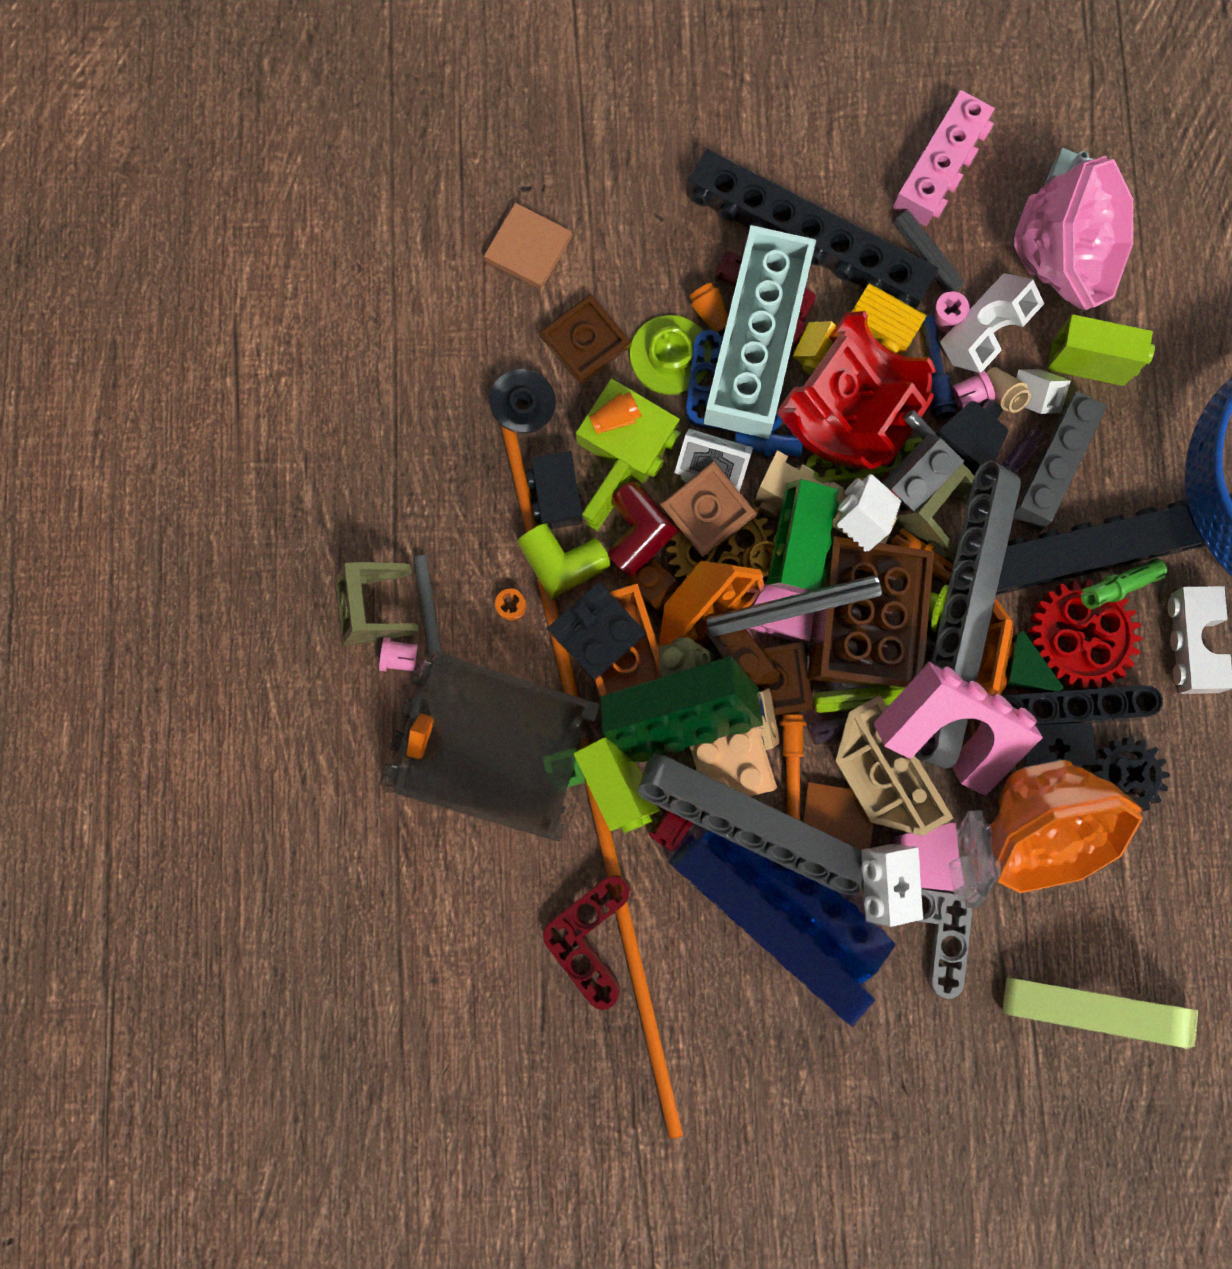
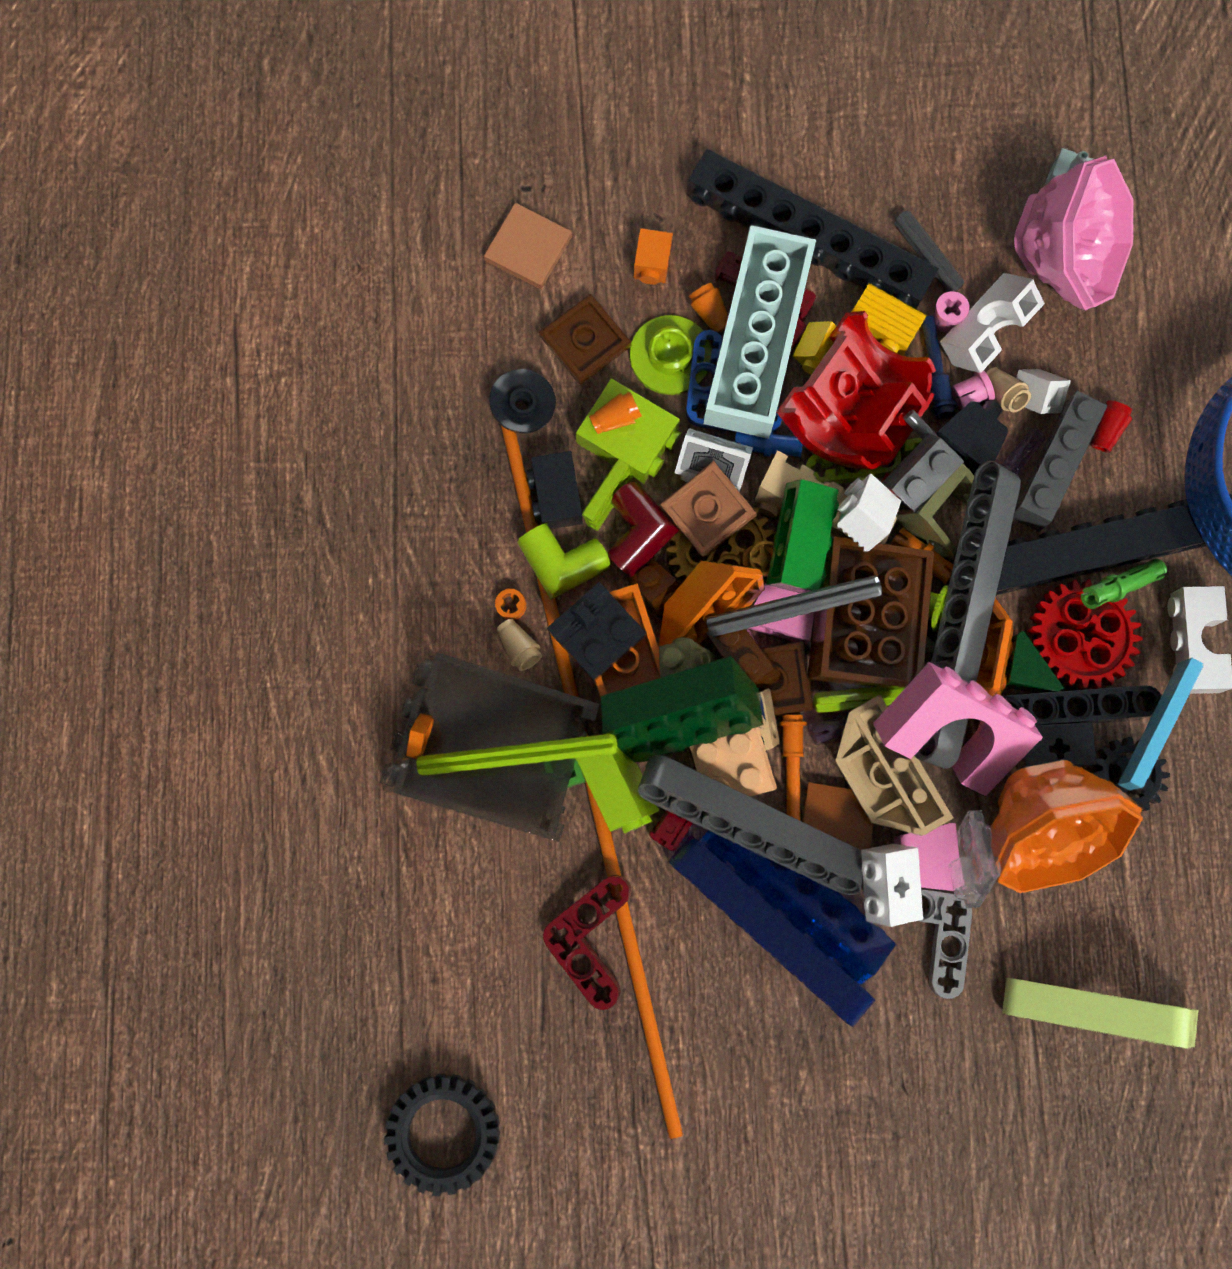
(351, 607): olive hose -> none
(397, 655): bright pink bush -> none
(398, 1135): none -> black tyre
(427, 604): dark grey bar -> none
(517, 754): none -> lime axle
(518, 645): none -> tan cone
(652, 256): none -> orange brick
(944, 157): bright pink brick -> none
(1100, 350): lime brick -> none
(1111, 426): none -> red cone
(1161, 724): none -> medium azure tile

